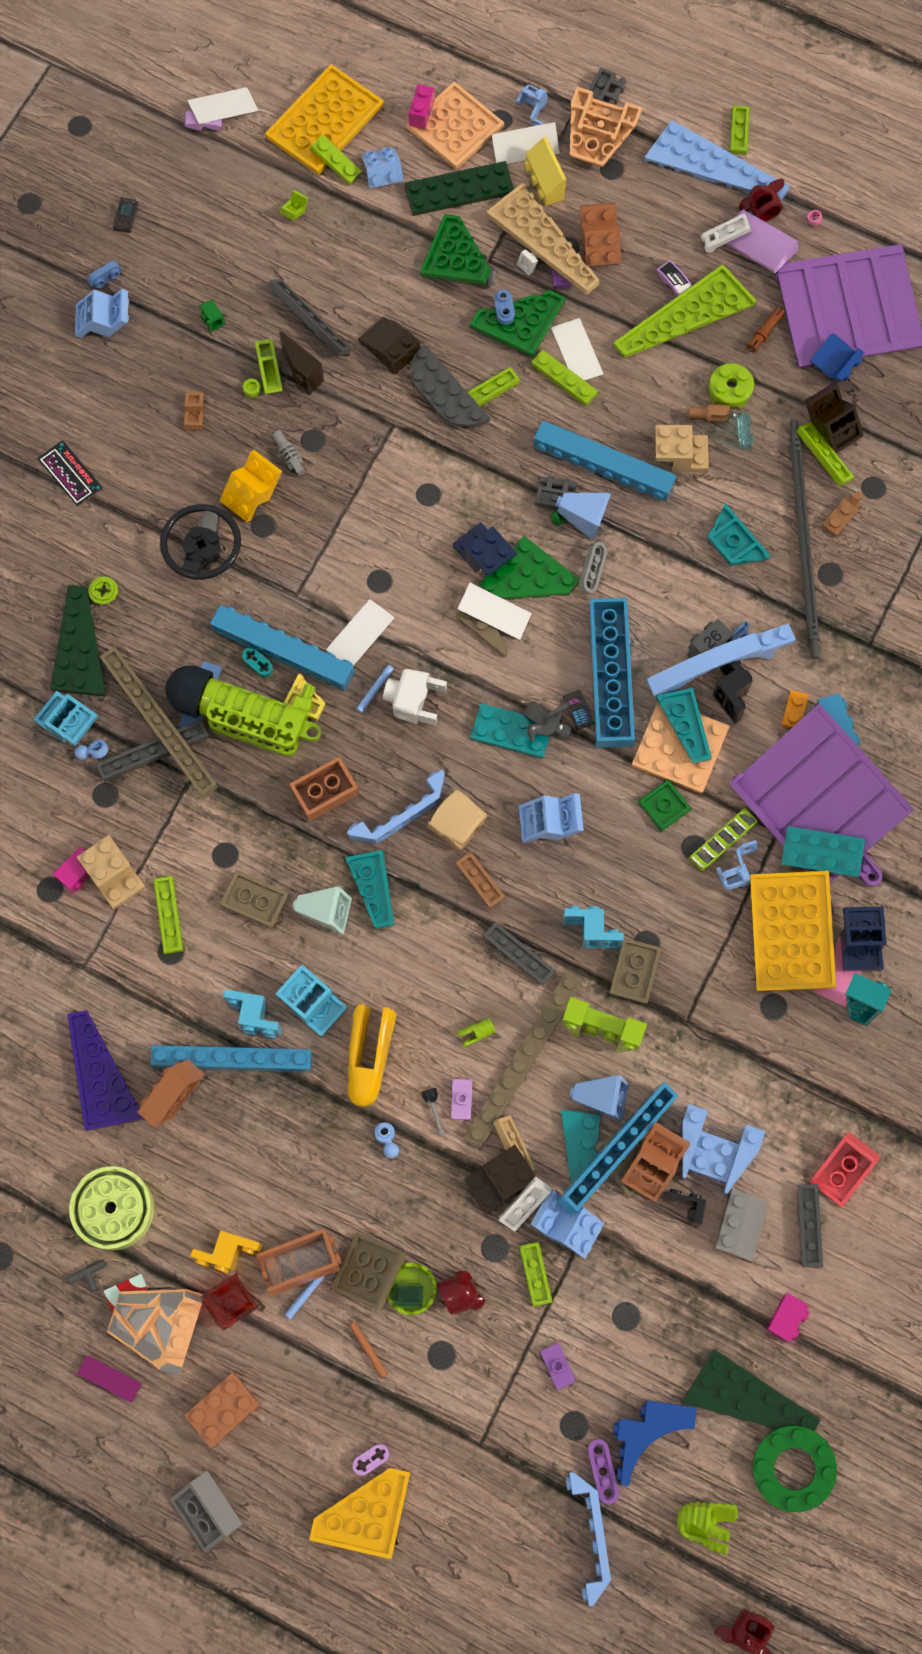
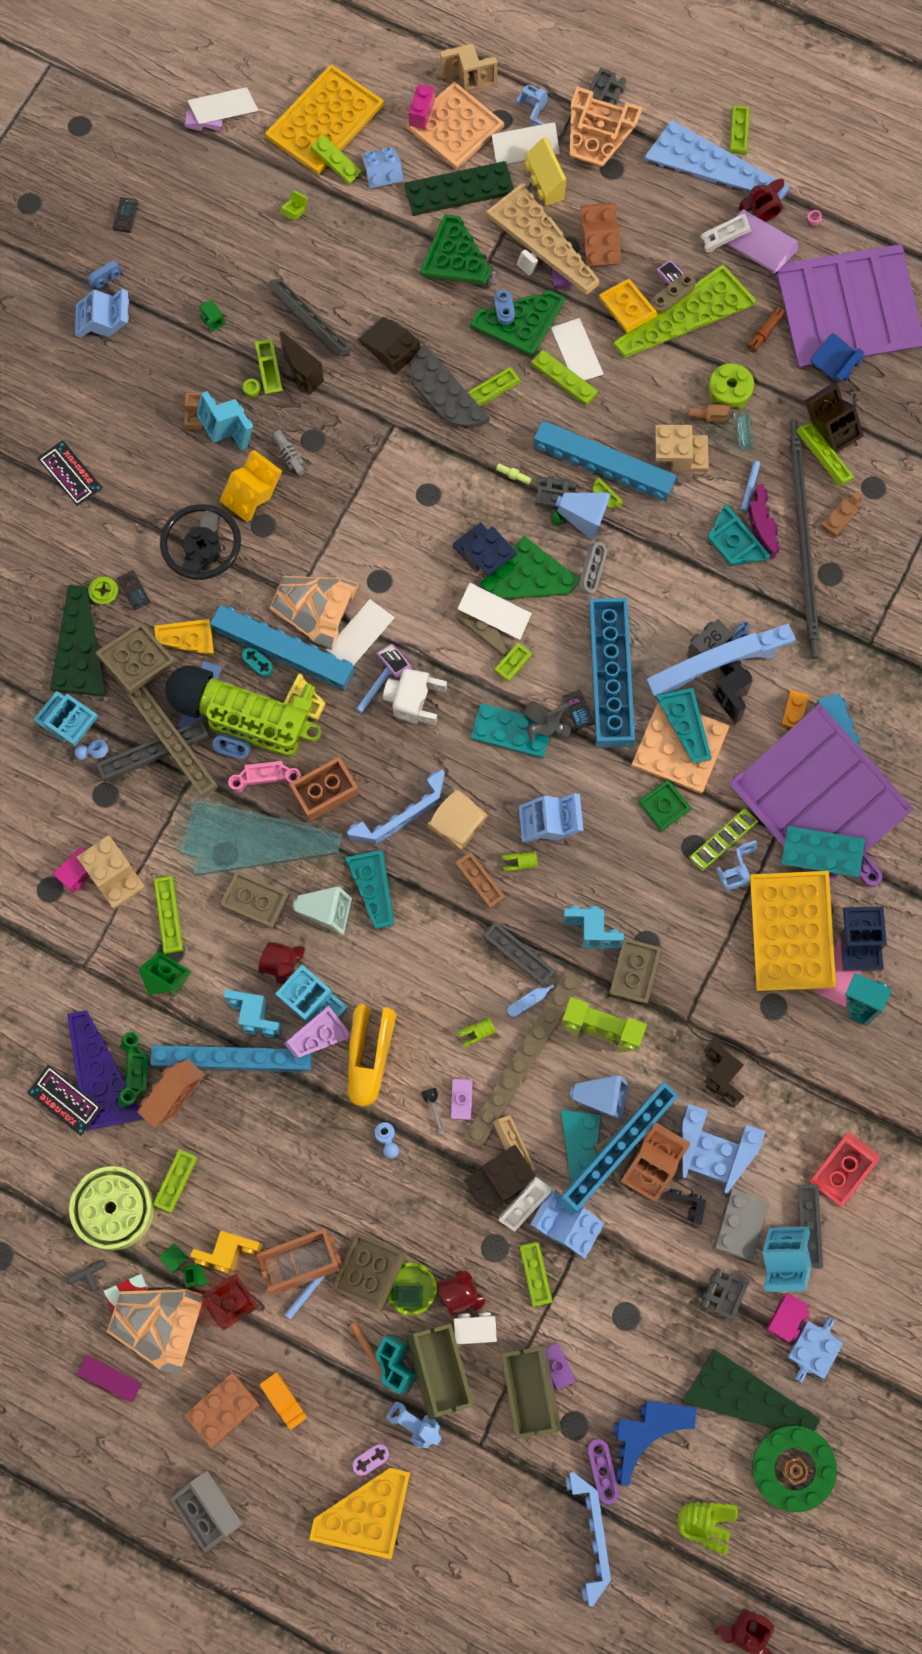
(64, 1100): none -> black sticker
(133, 590): none -> clear smoke tile
(135, 658): none -> dark tan plate
(135, 1070): none -> green plate
(163, 975): none -> green slope
(173, 1258): none -> green slope
(175, 1181): none -> lime plate
(187, 636): none -> yellow wing
(194, 1276): none -> green slope
(224, 420): none -> medium azure bracket
(232, 746): none -> medium blue plate
(241, 839): none -> clear light blue wing
(263, 773): none -> bright pink plate
(279, 960): none -> dark red piece
(283, 1401): none -> light orange piece
(314, 605): none -> wedge
(317, 1034): none -> lavender wing
(390, 1358): none -> teal brick
(393, 660): none -> slope
(424, 1431): none -> light blue piece
(439, 1371): none -> olive piece
(471, 71): none -> tan bracket
(475, 1329): none -> white brick
(513, 474): none -> yellowish green bar
(513, 662): none -> lime plate
(525, 861): none -> lime hinge
(528, 1001): none -> light blue piece
(531, 1392): none -> olive piece
(600, 487): none -> lime tile
(628, 305): none -> yellow plate
(670, 299): none -> dark tan plate
(722, 1074): none -> dark brown bracket
(730, 1296): none -> dark grey plate
(750, 486): none -> light blue bar
(761, 524): none -> magenta slope
(787, 1259): none -> medium azure bracket
(802, 1470): none -> medium nougat plate
(815, 1350): none -> light blue plate

